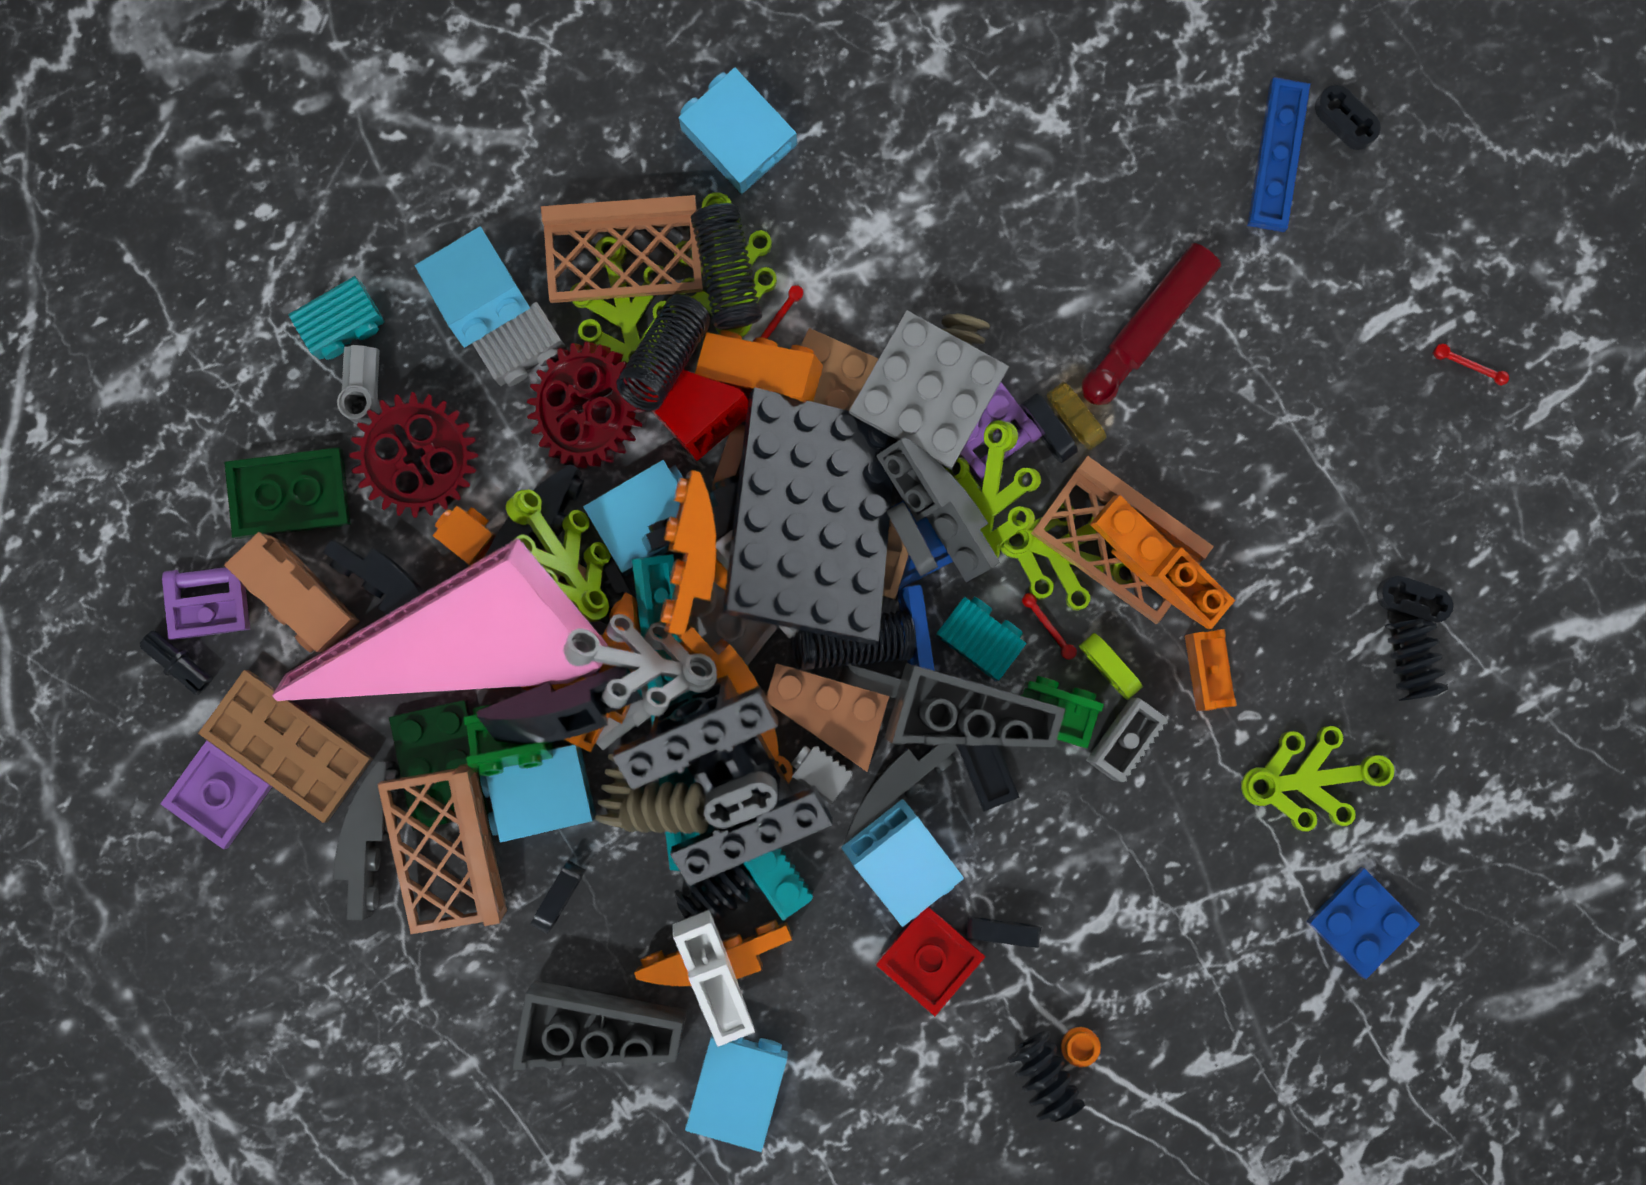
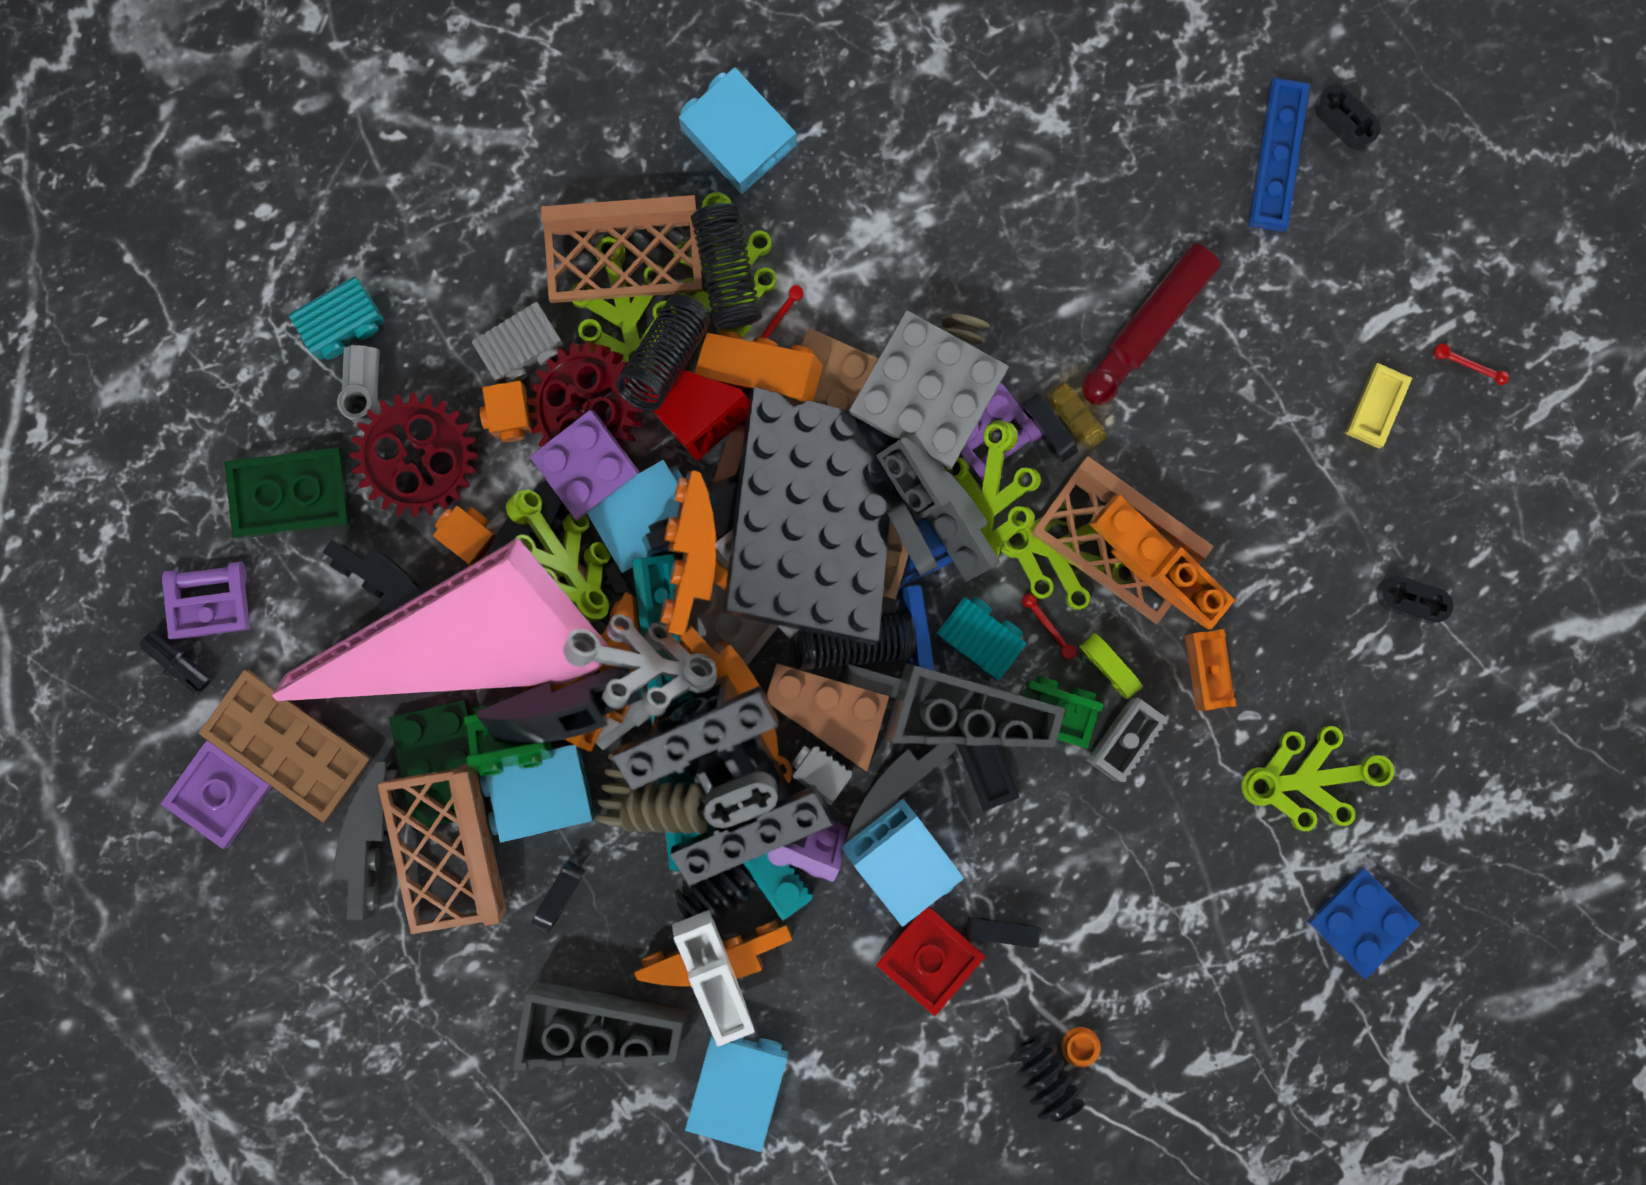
(292, 592): nougat wedge -> none
(472, 287): medium azure brick -> none
(506, 411): none -> orange brick
(584, 464): none -> medium lavender plate
(819, 853): none -> medium lavender plate
(1378, 405): none -> light yellow tile
(1417, 659): black piece -> none

